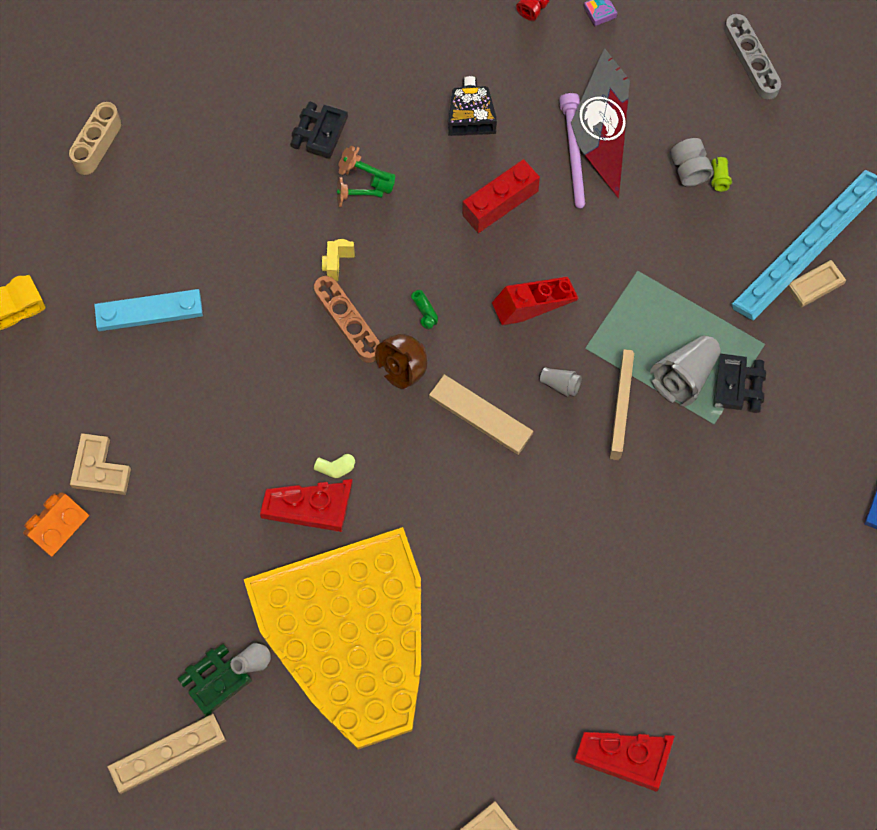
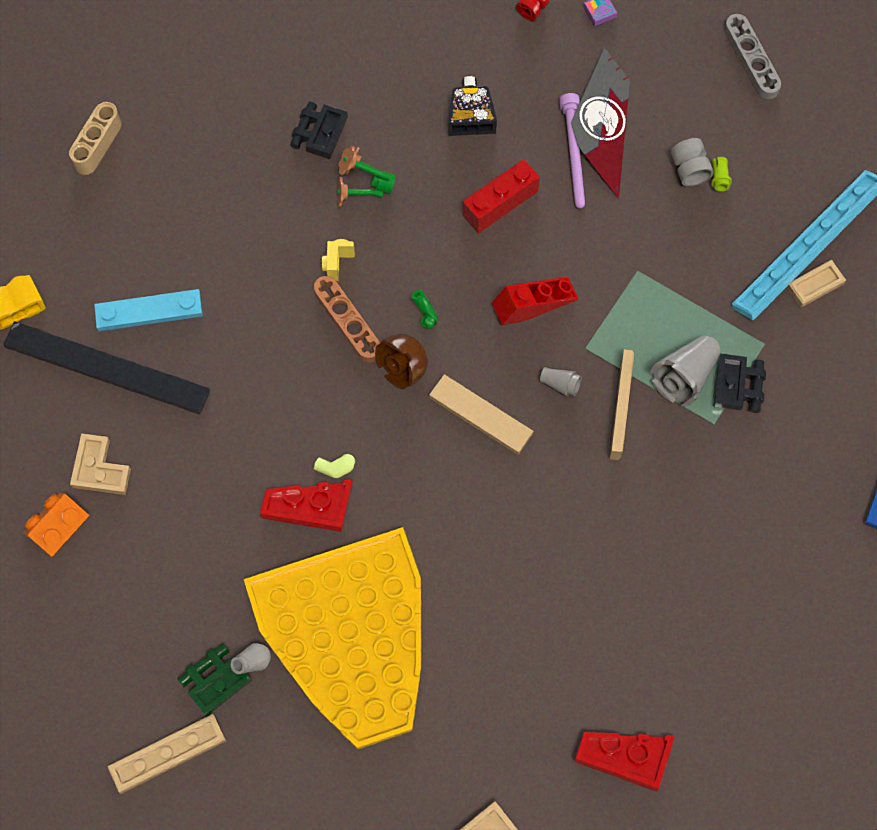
(107, 367): none -> black tile

